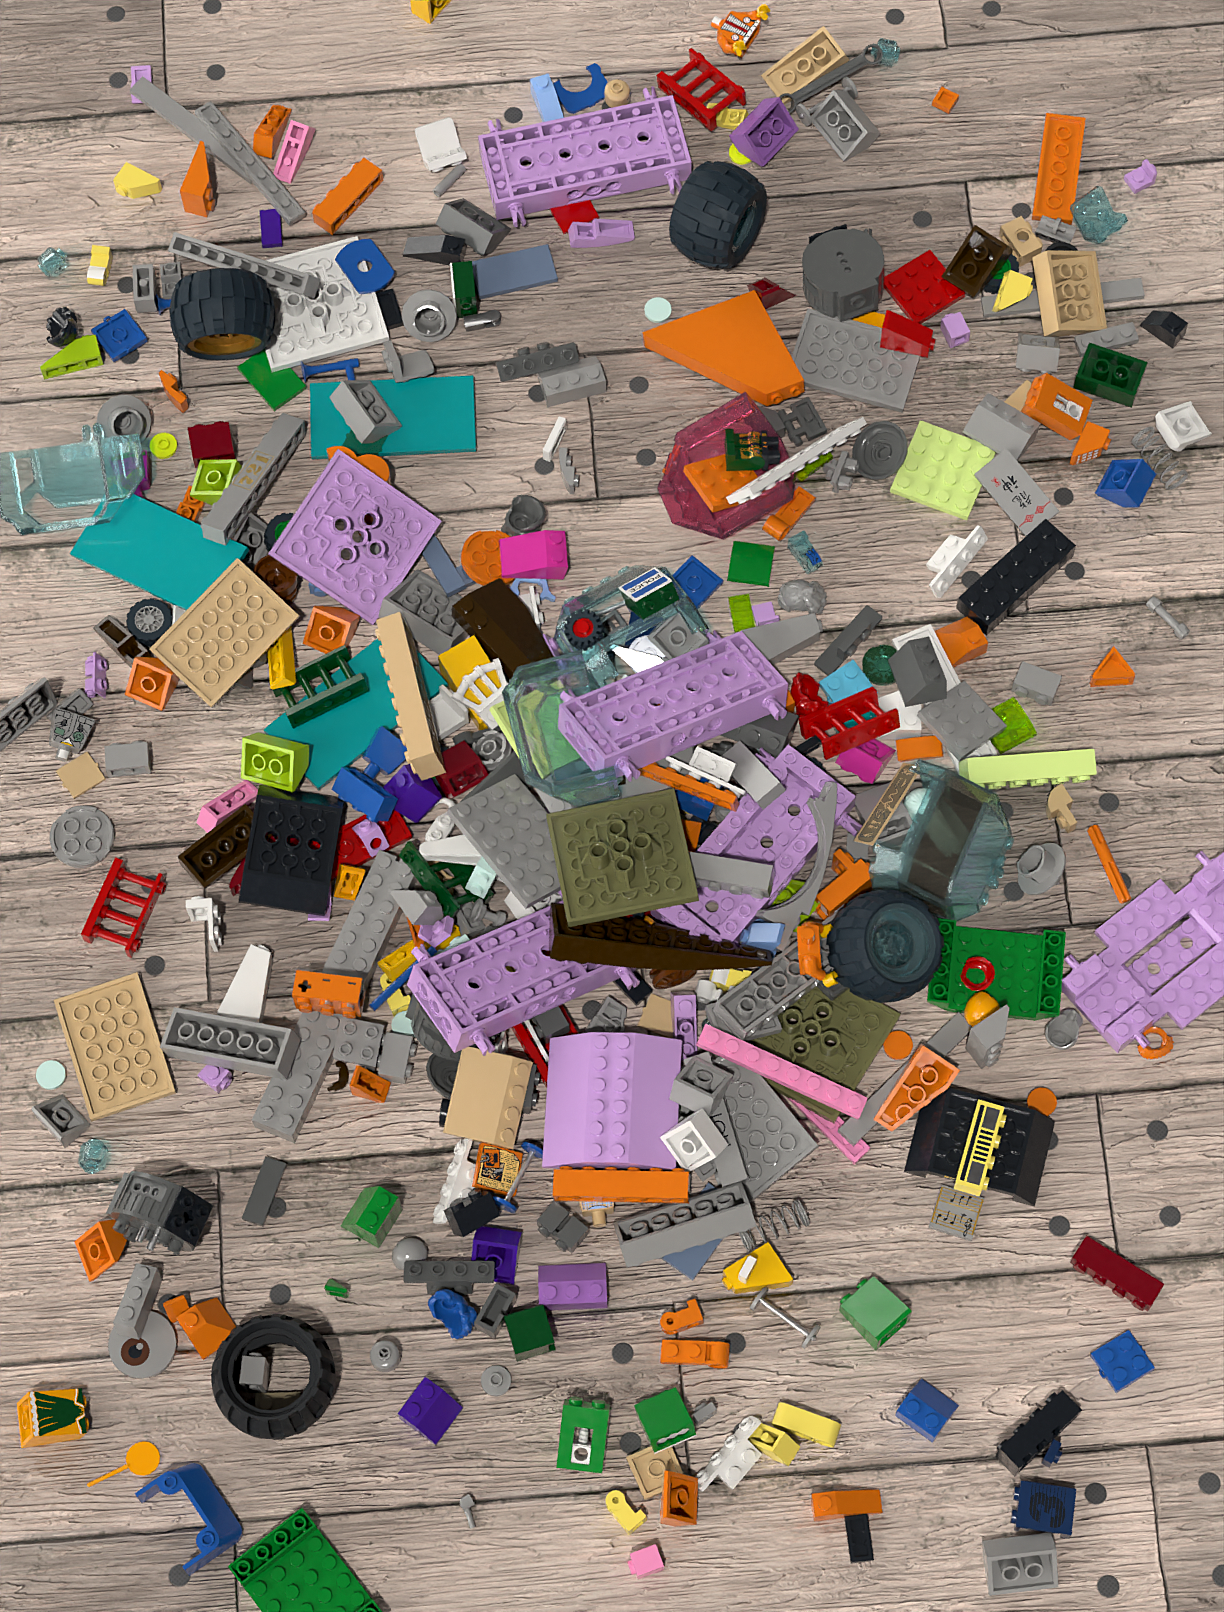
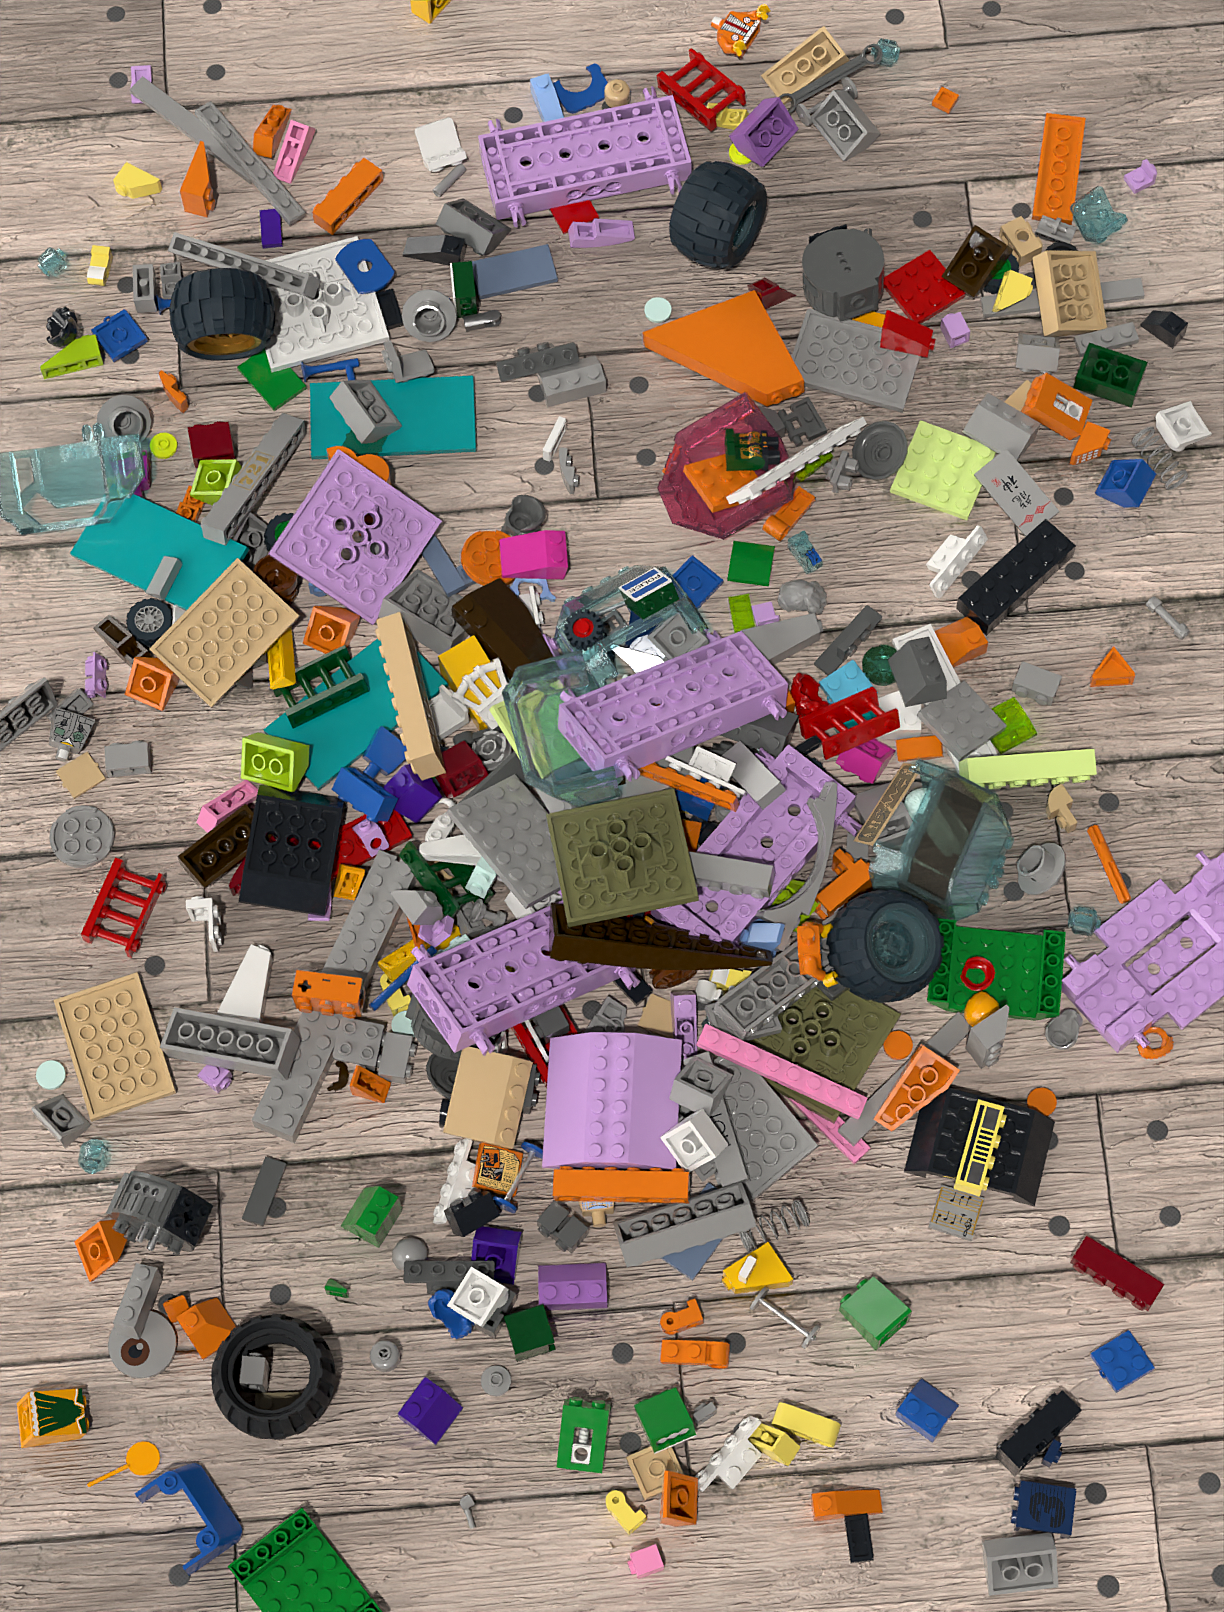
(164, 577): none -> light grey slope
(478, 1297): none -> white slope
(1084, 921): none -> clear light blue head

